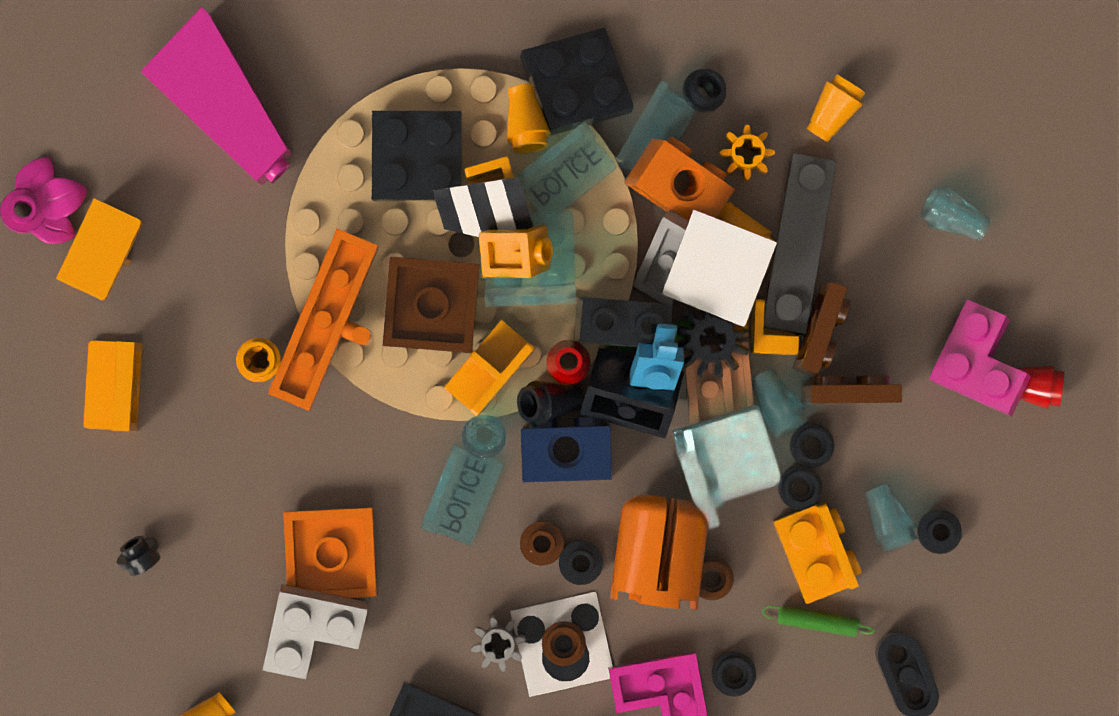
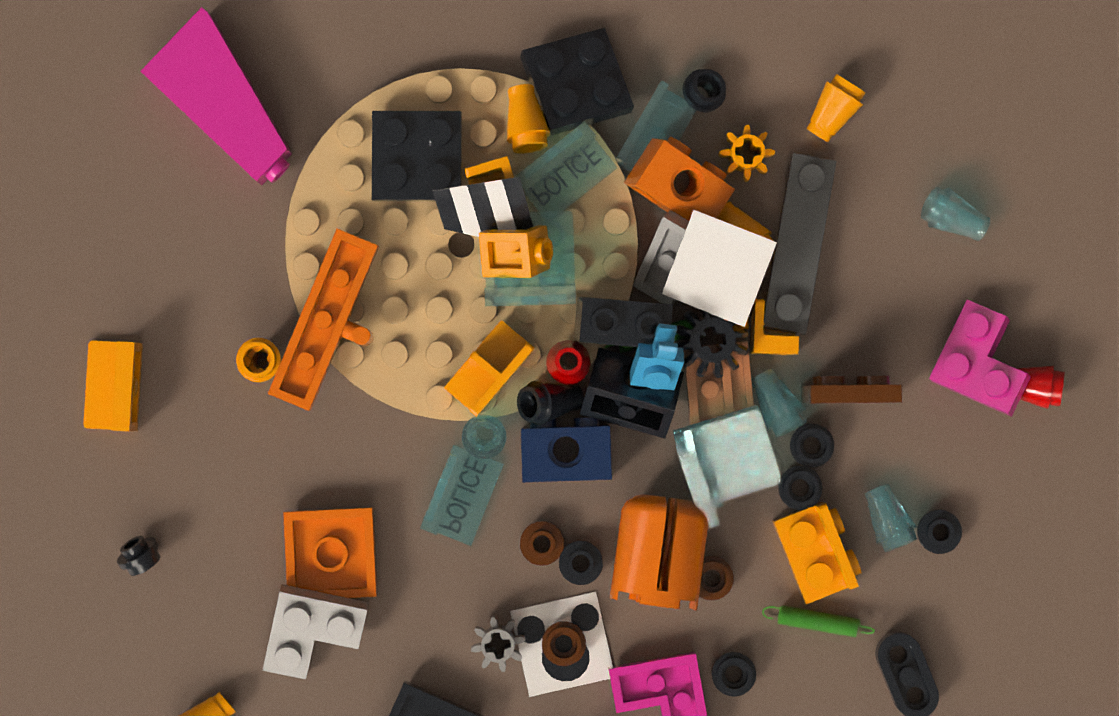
(49, 200): dark pink plate -> none
(99, 250): light orange panel -> none
(431, 305): reddish brown plate -> none
(828, 311): reddish brown plate -> none

